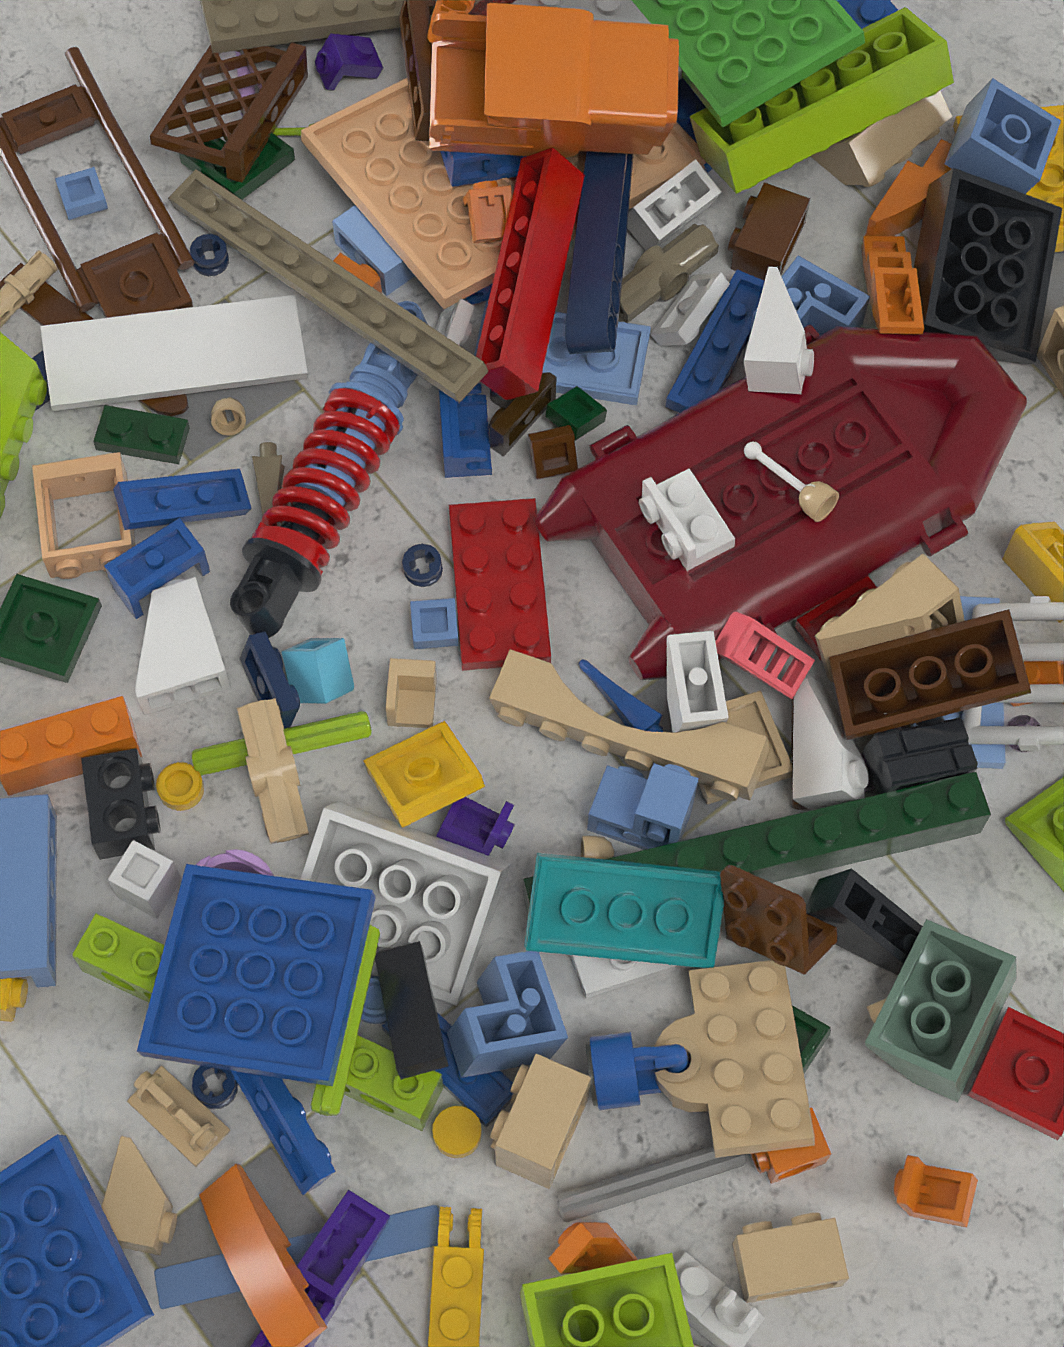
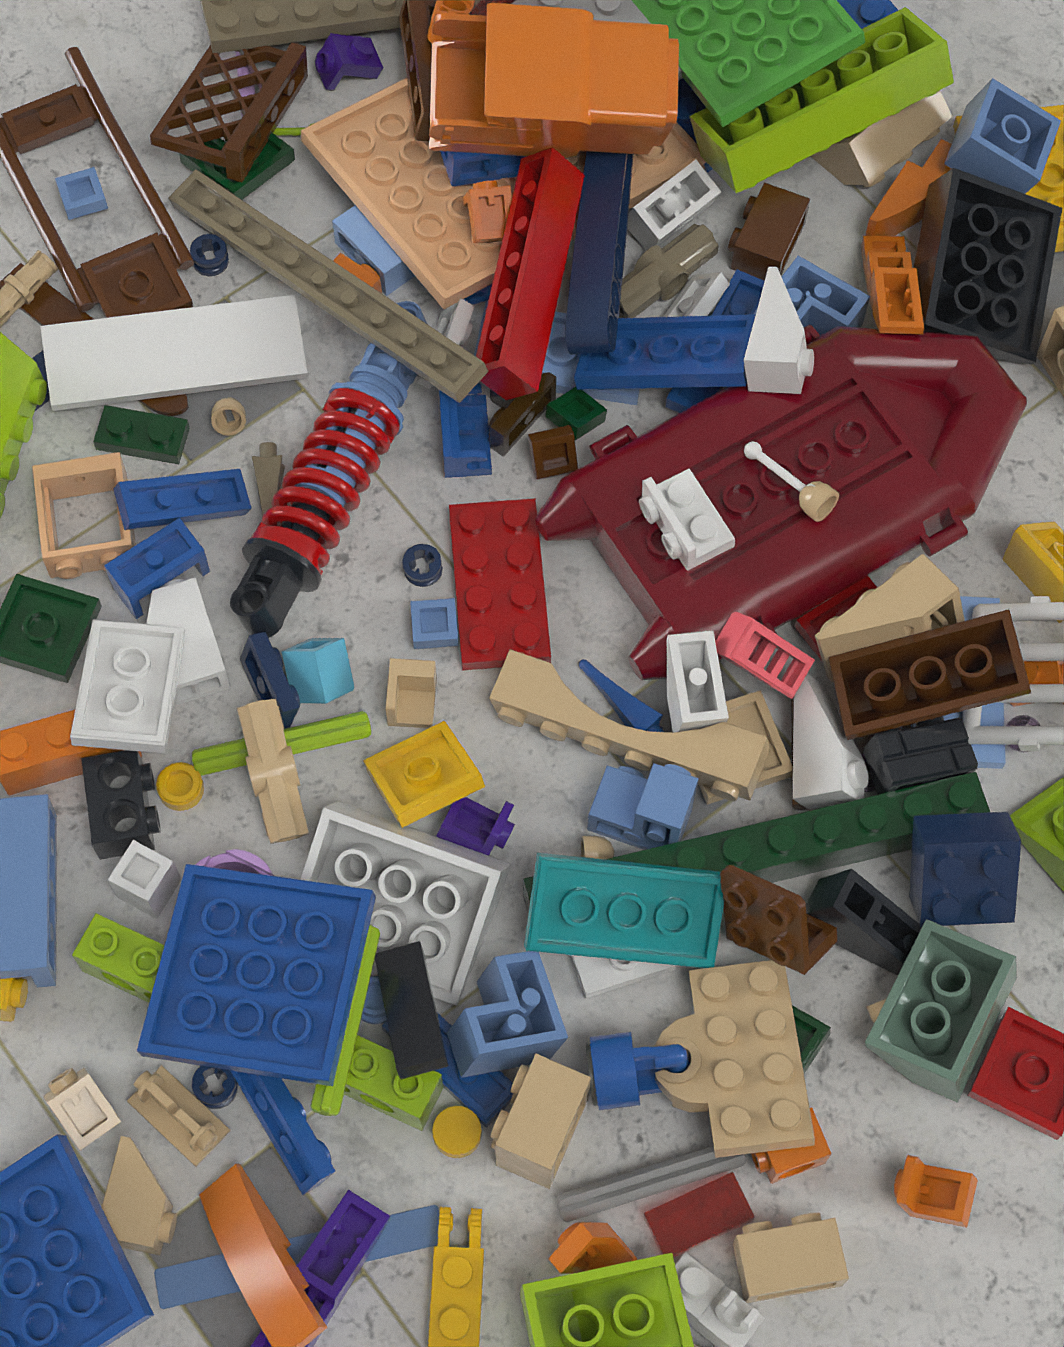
(80, 1107): none -> tan bracket
(128, 686): none -> white tile
(671, 354): none -> blue plate
(699, 1216): none -> clear red tile
(964, 868): none -> dark blue brick

